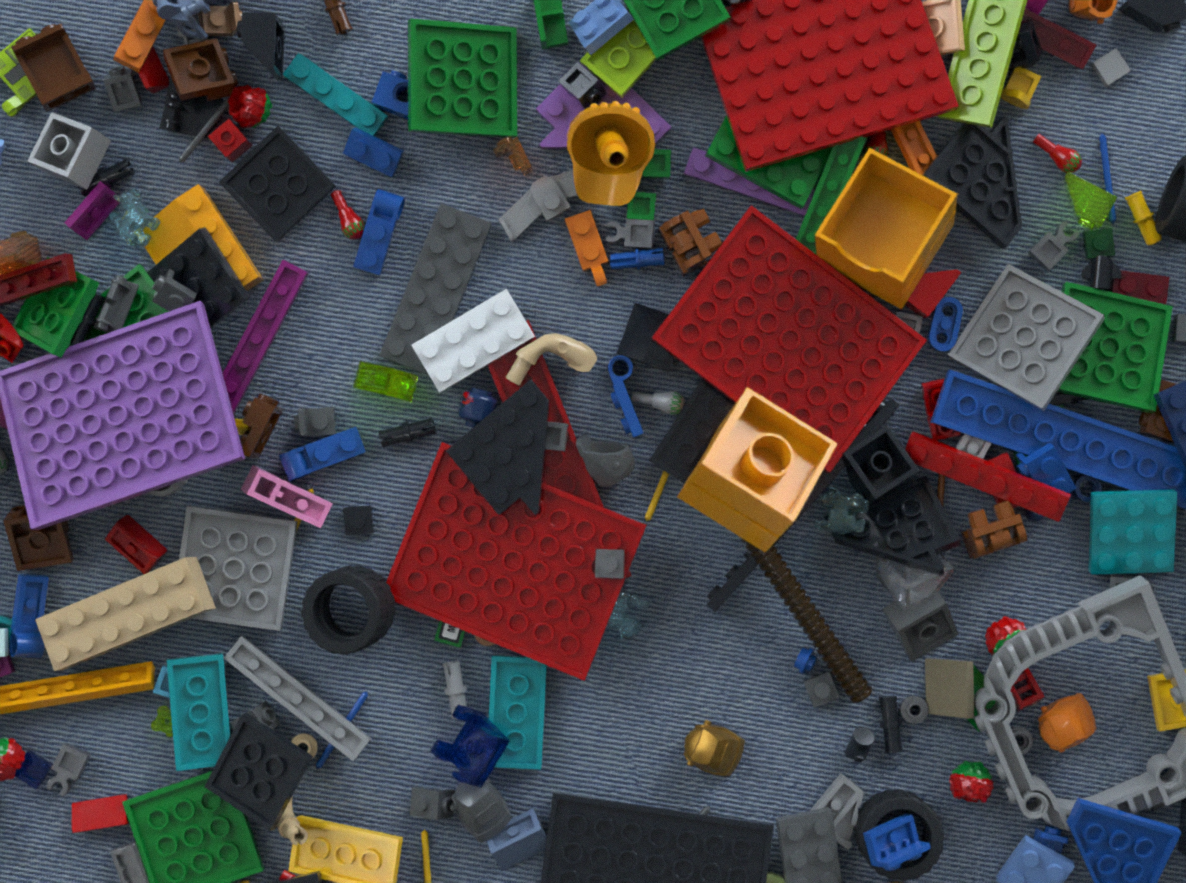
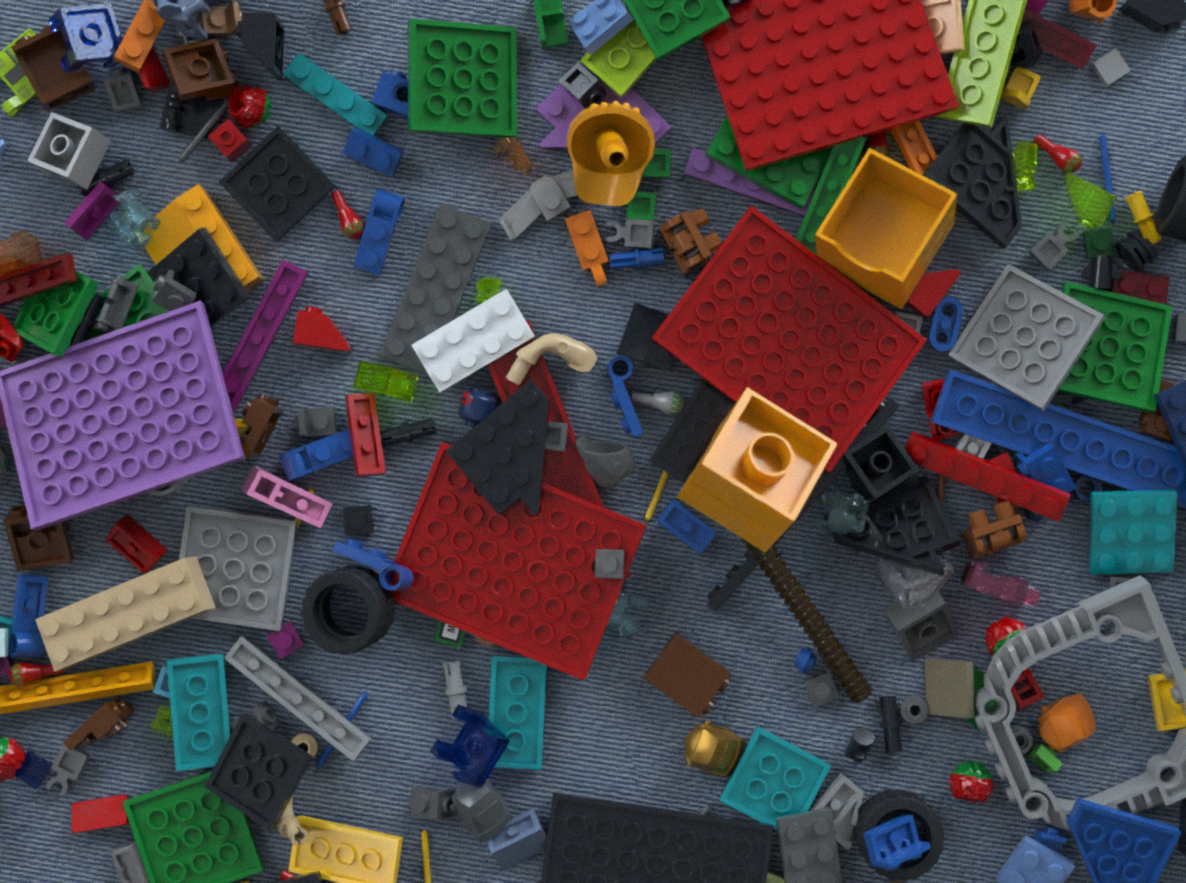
(26, 673): none -> red piece
(89, 34): none -> clear blue panel
(106, 721): none -> reddish brown plate
(286, 640): none -> magenta plate
(318, 331): none -> red slope
(365, 435): none -> red plate
(377, 559): none -> blue plate
(485, 284): none -> clear neon green plate
(686, 526): none -> blue plate
(687, 675): none -> reddish brown panel
(773, 778): none -> teal plate
(1009, 589): none -> clear pink hips
(1026, 162): none -> clear neon green plate
(1044, 758): none -> bright green plate
(1135, 250): none -> black wheel

